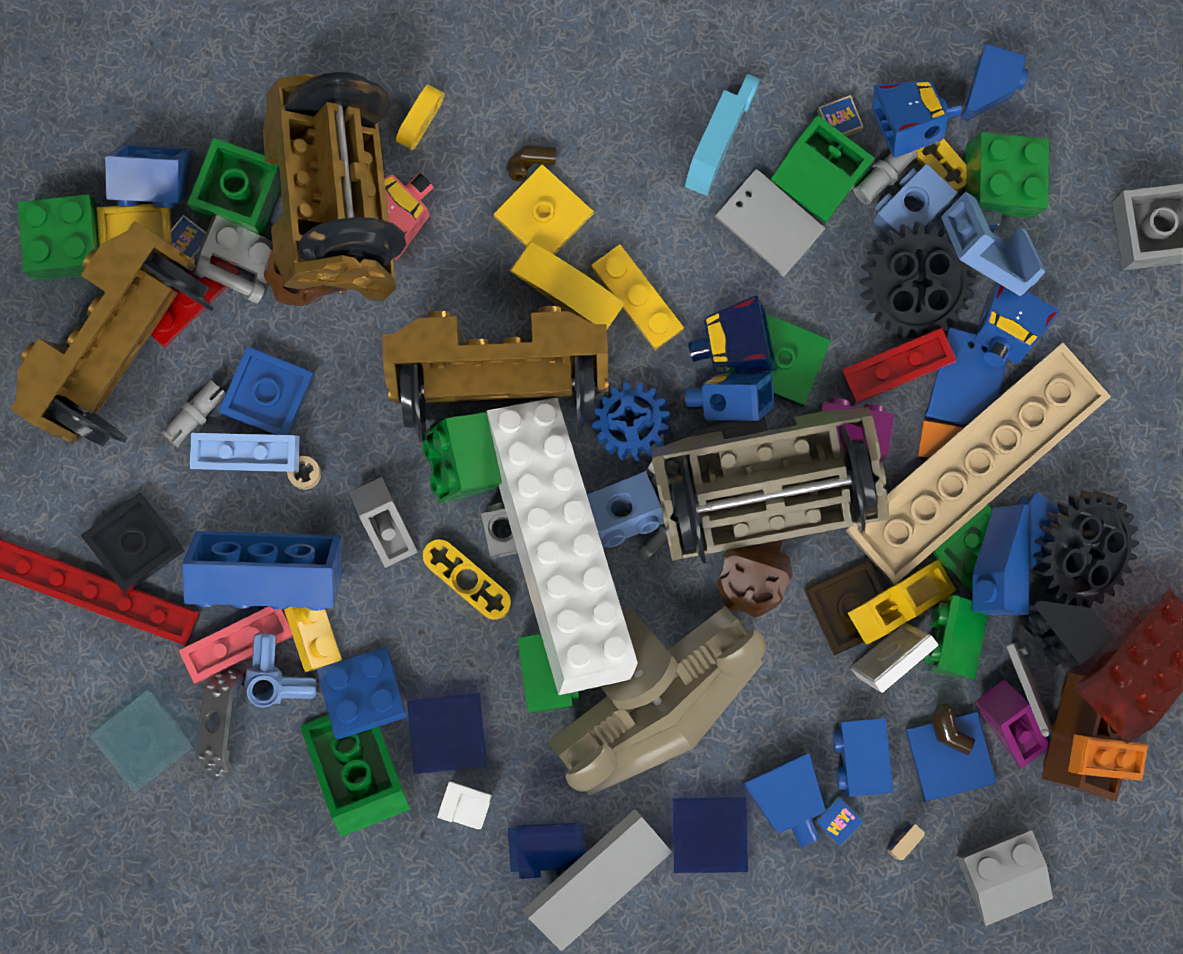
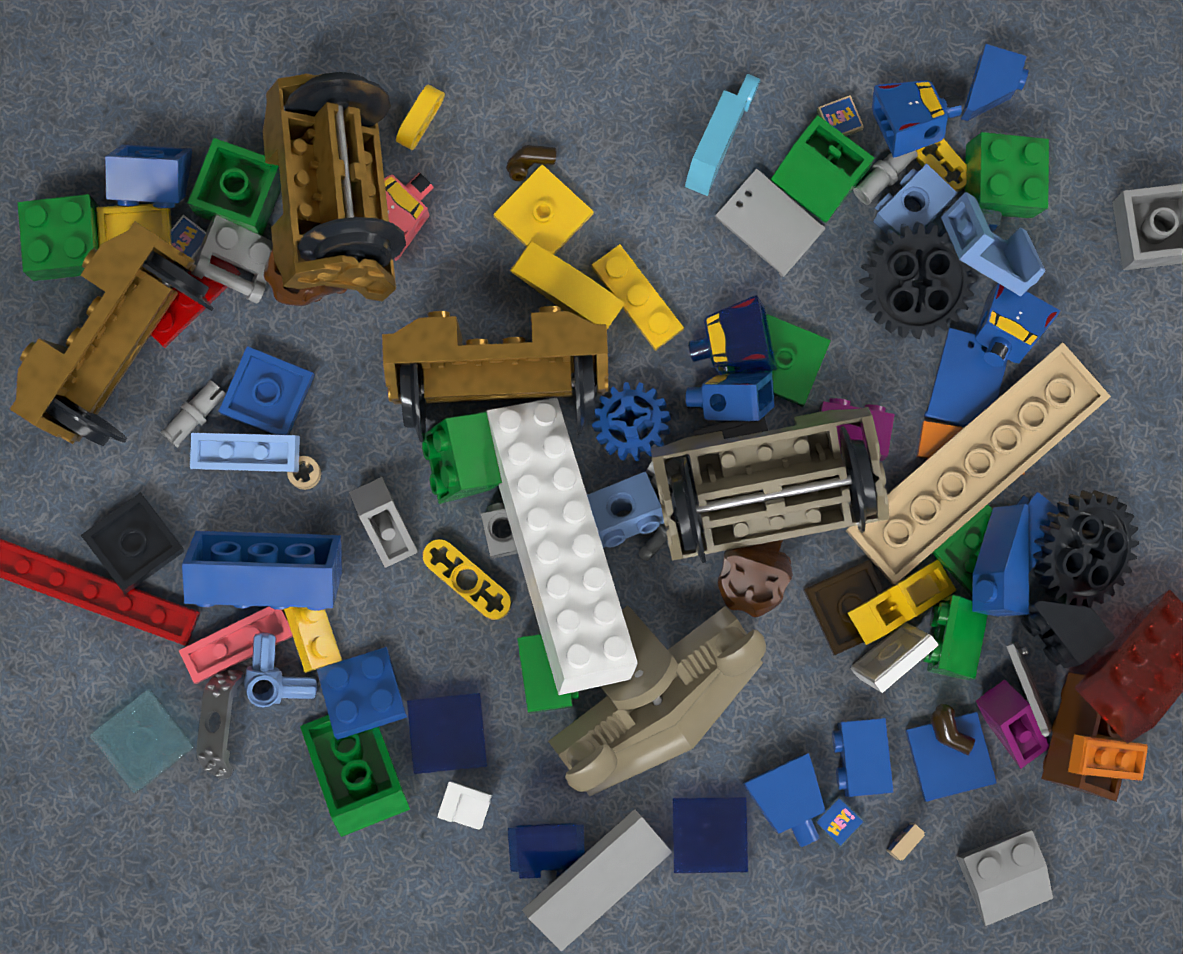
(899, 366): red plate -> none

